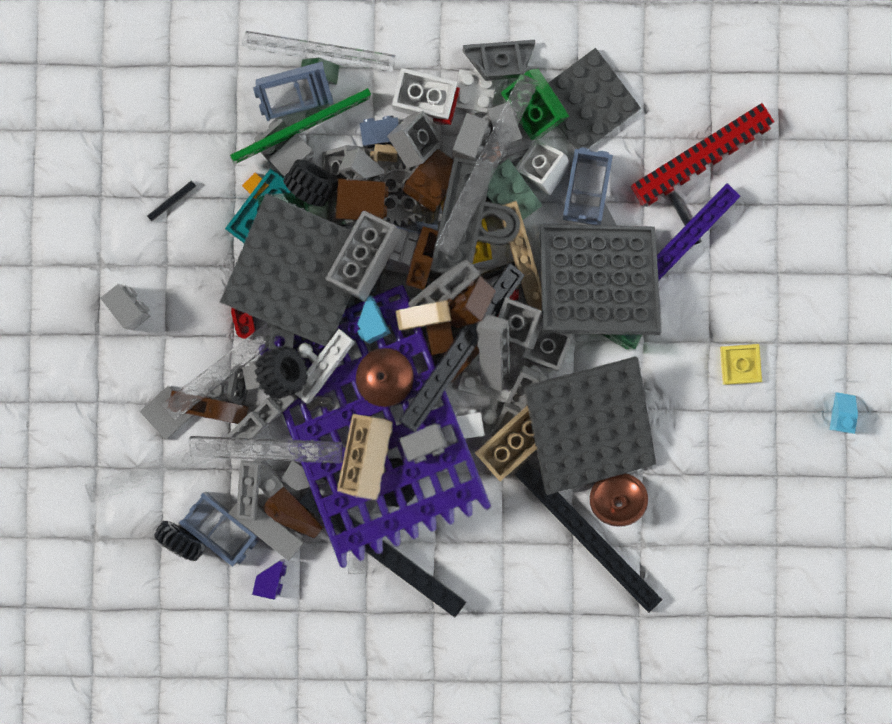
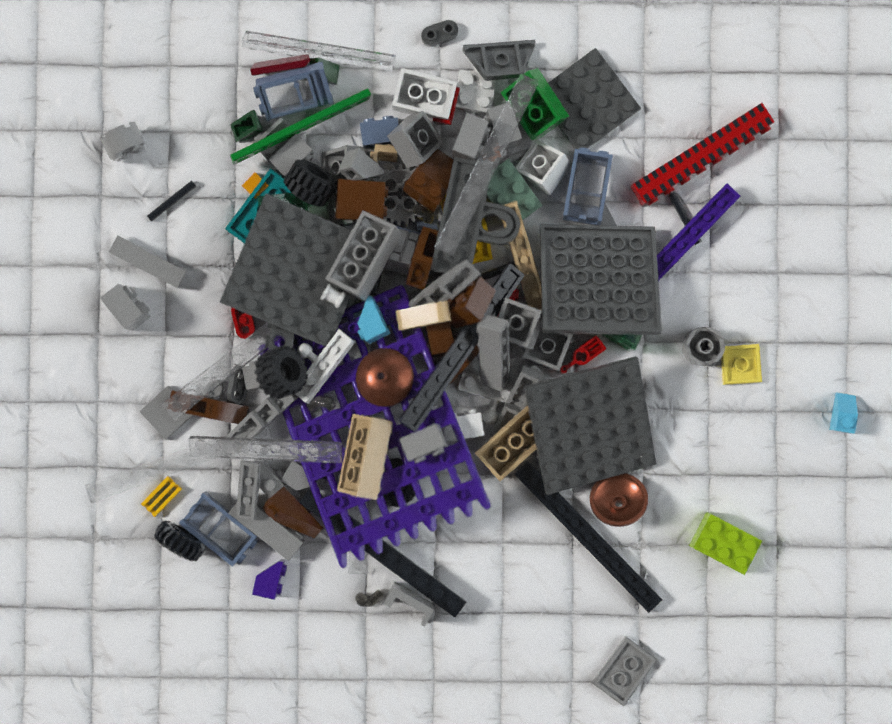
(122, 141): none -> light grey brick
(147, 261): none -> light grey slope
(167, 501): none -> yellow tile
(246, 126): none -> dark green slope
(280, 64): none -> dark red tile
(333, 296): none -> white bush
(369, 601): none -> clear smoke arm
(413, 600): none -> light grey panel
(440, 34): none -> dark grey plate
(589, 355): none -> red piece
(624, 671): none -> light grey tile
(714, 344): none -> light grey brick
(725, 543): none -> lime brick

